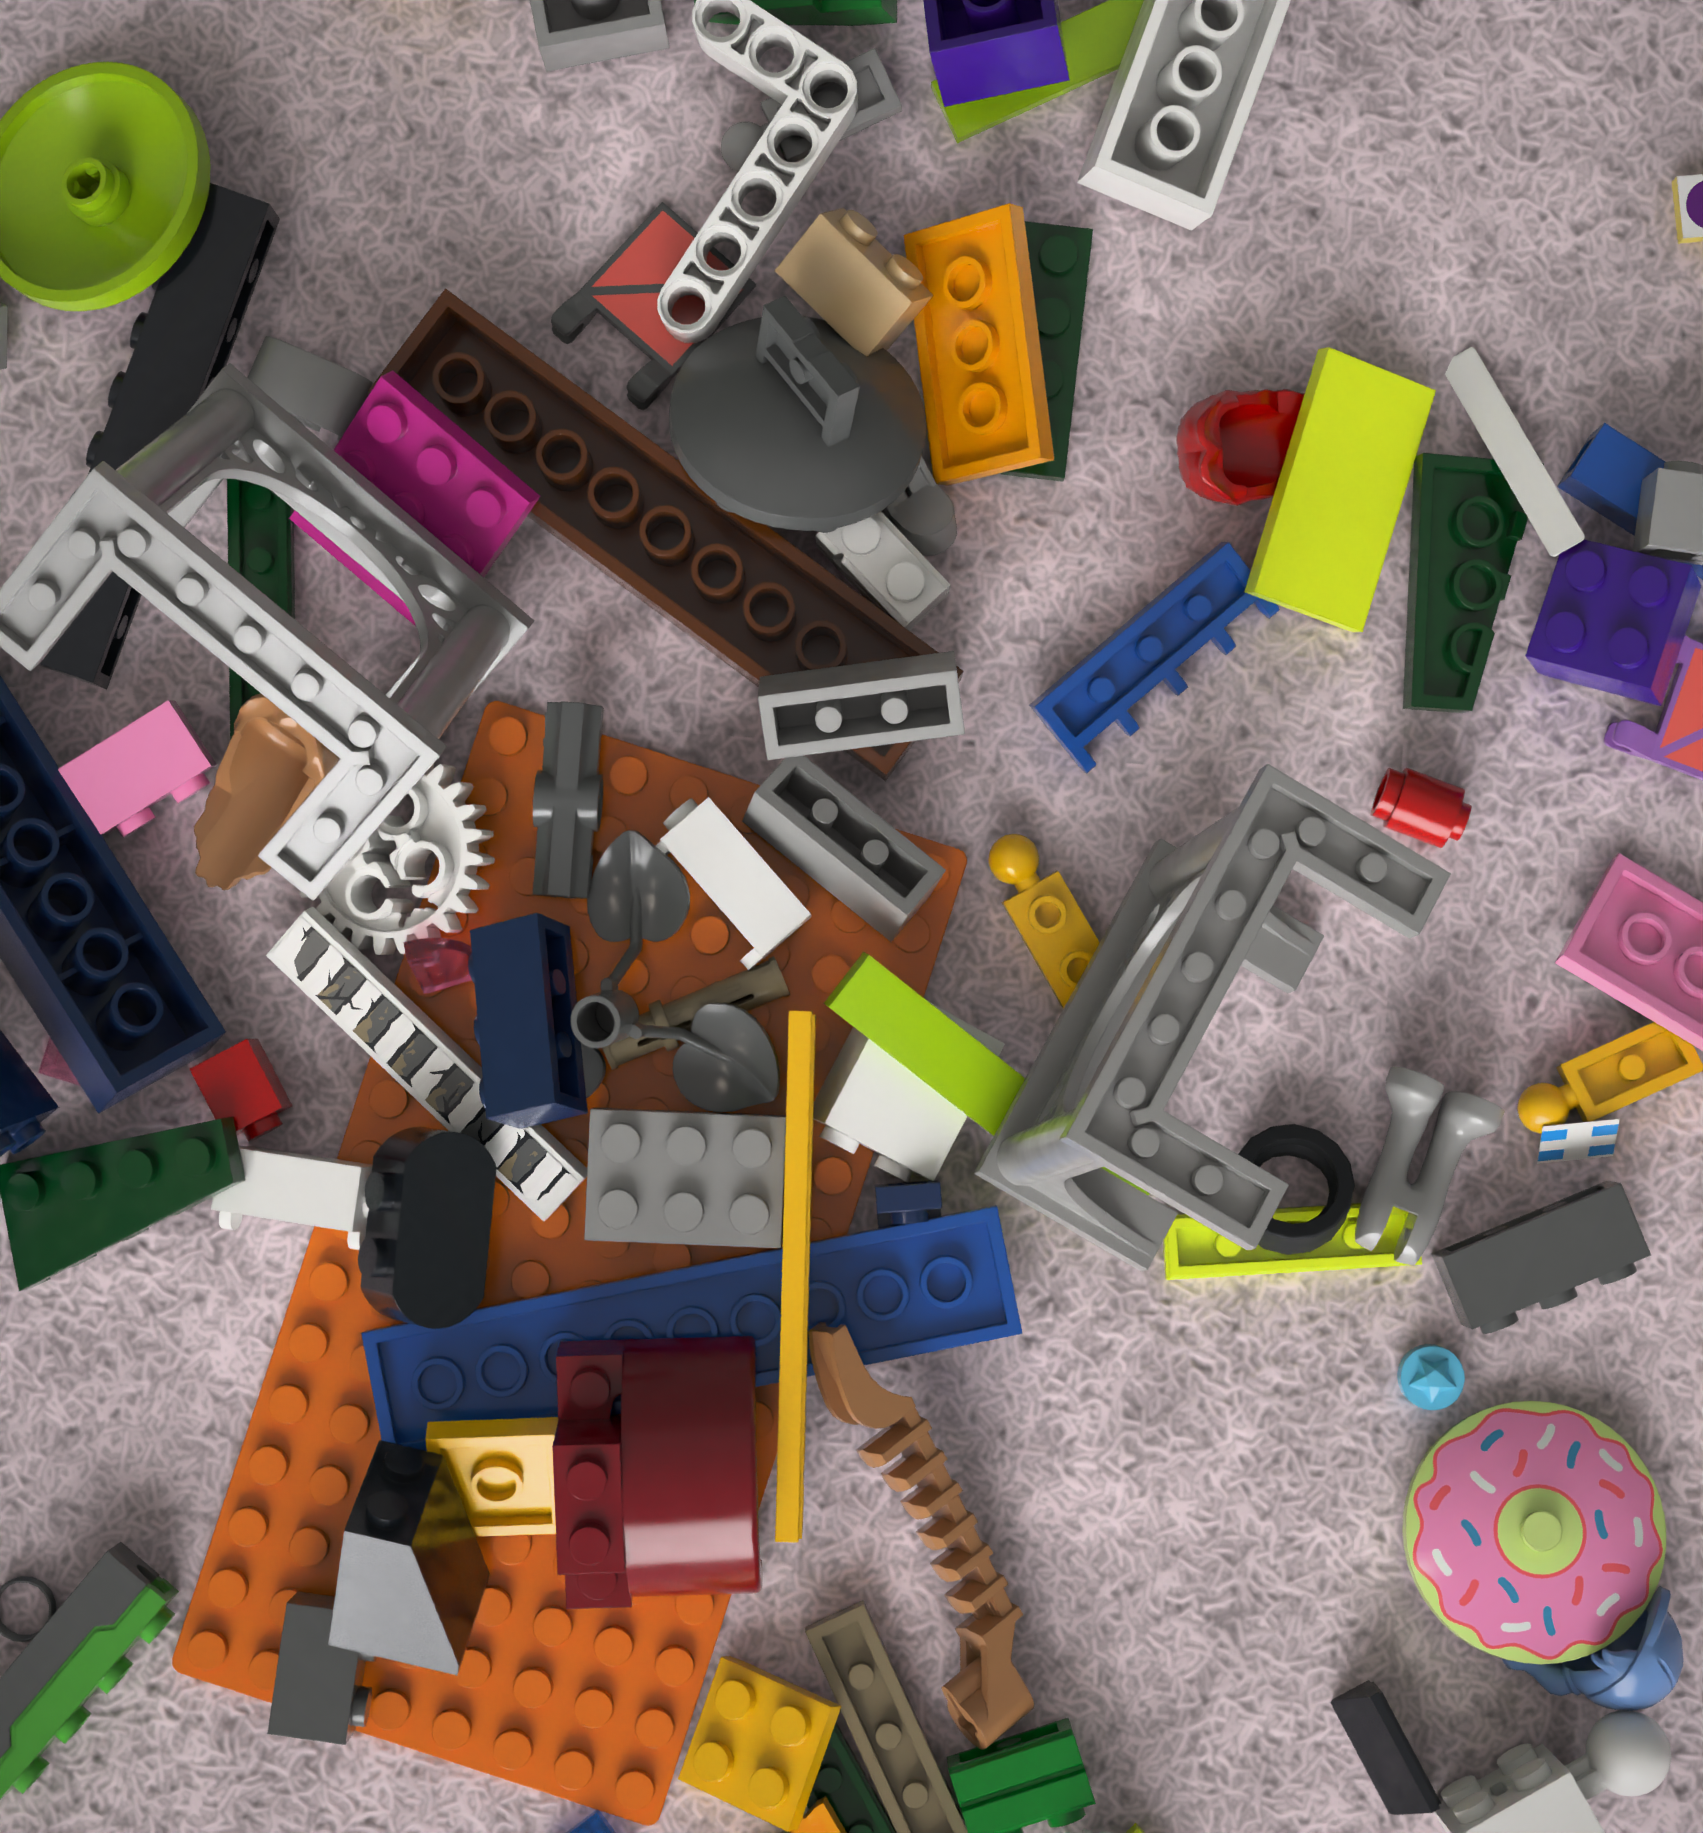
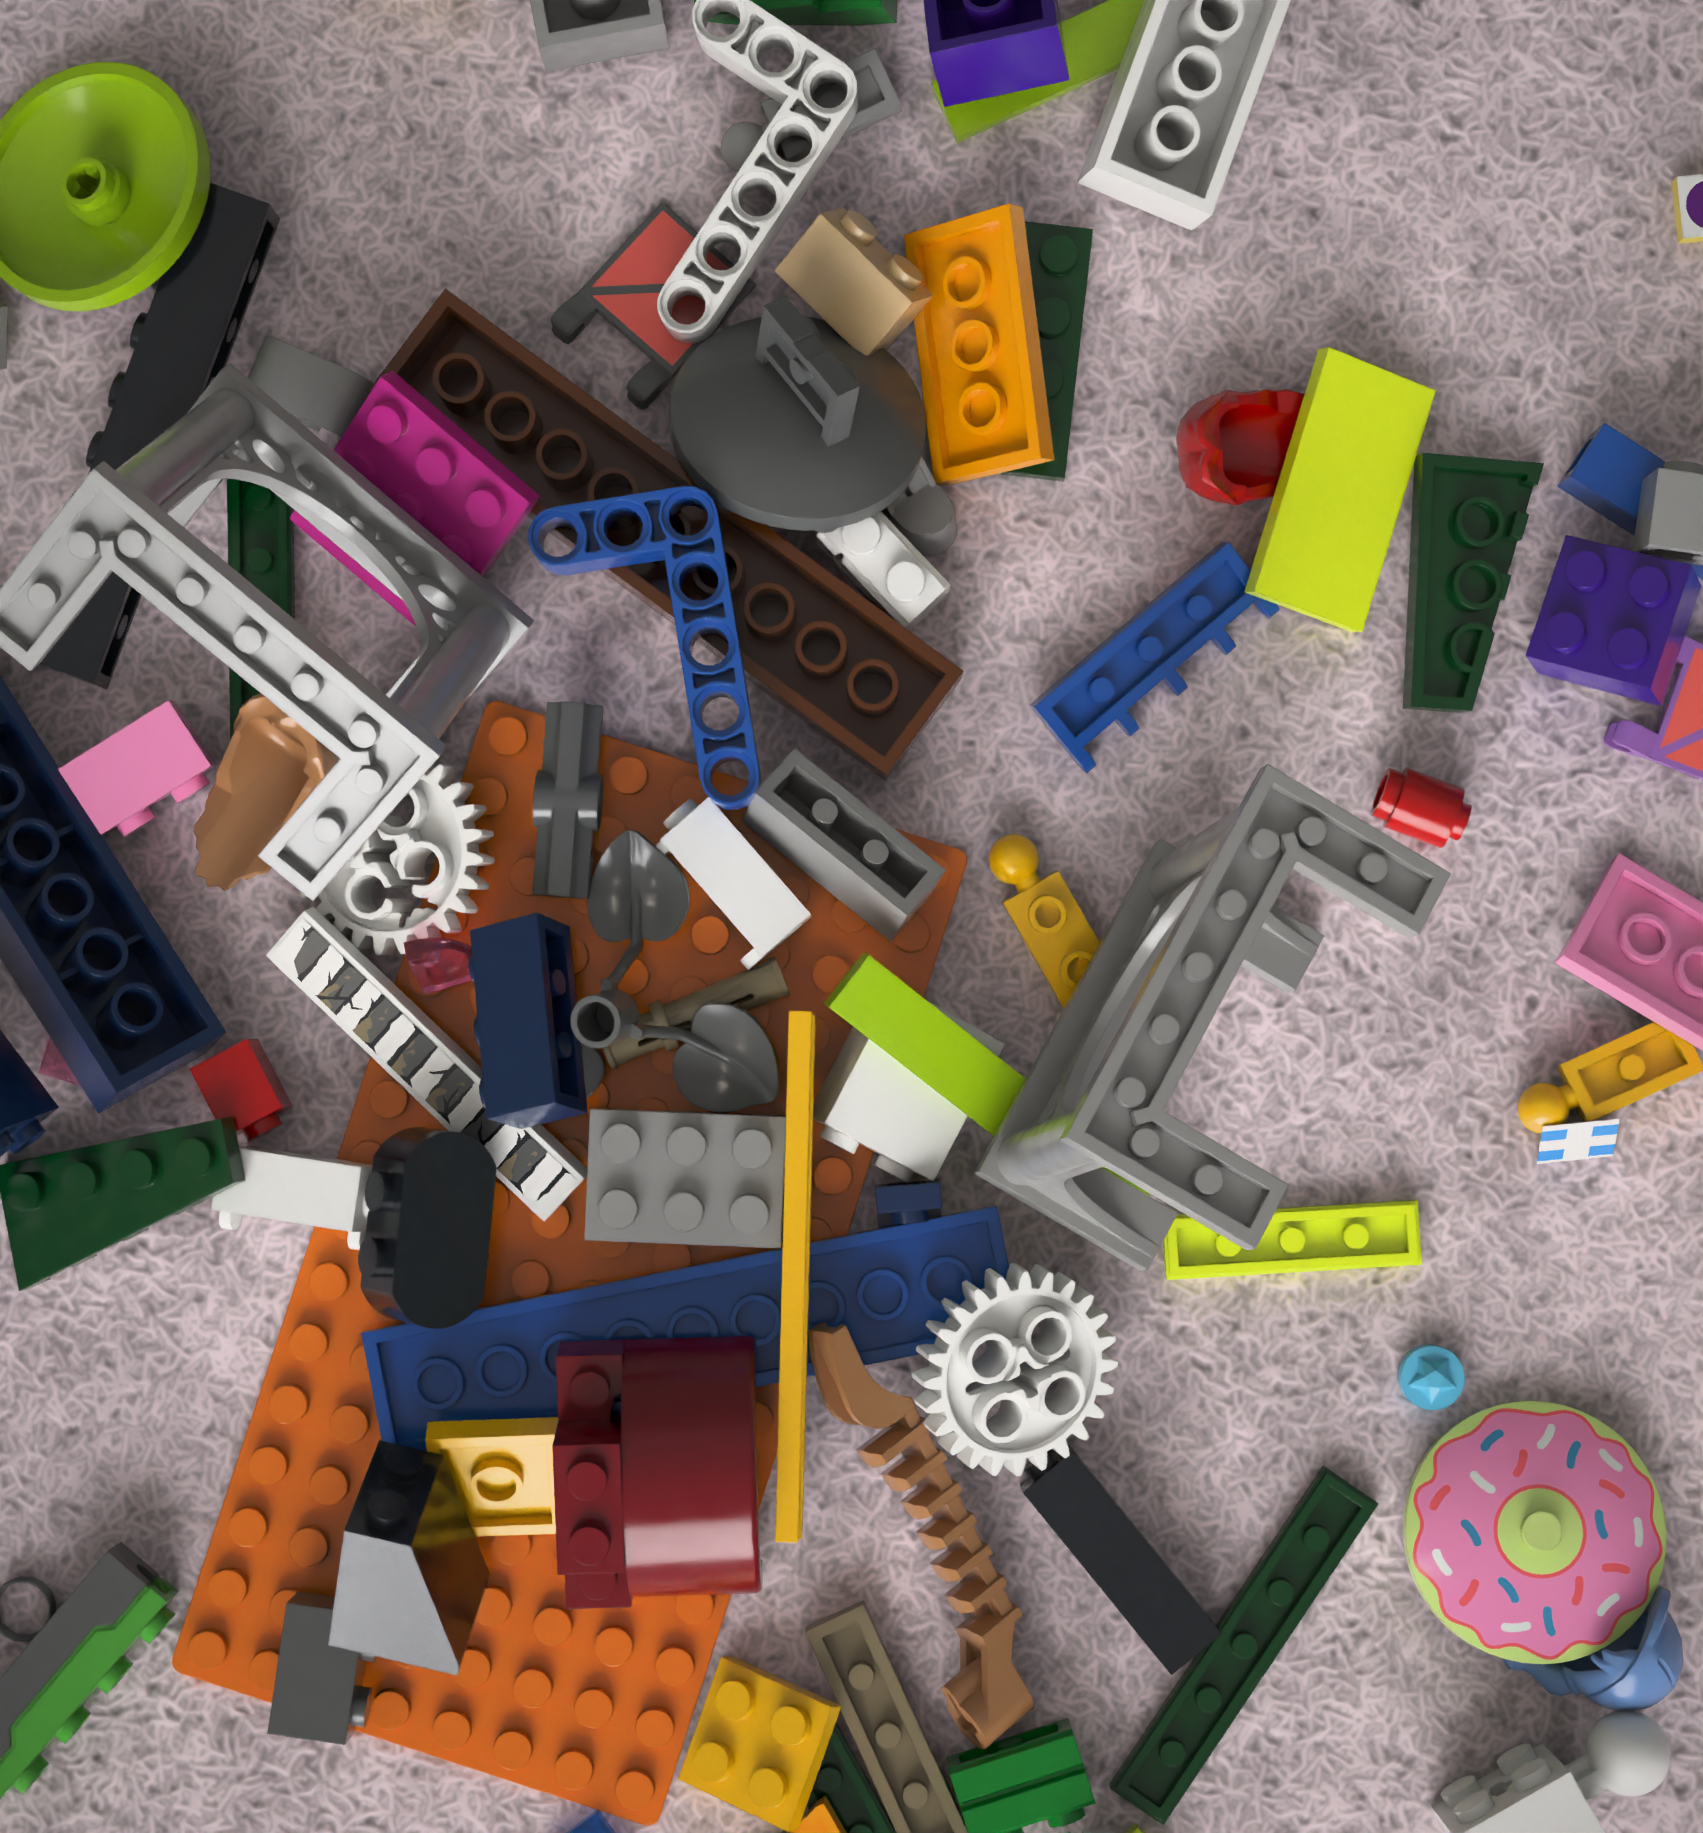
(691, 617): none -> blue beam
(860, 705): light grey brick -> none
(1015, 1369): none -> white gear
(1119, 1559): none -> black brick
(1251, 1638): none -> dark green tile
(1325, 1155): black tyre -> none
(1385, 1751): black slope -> none
(1459, 1121): light grey piece -> none
(1513, 453): white sticker -> none
(1542, 1257): dark grey brick -> none

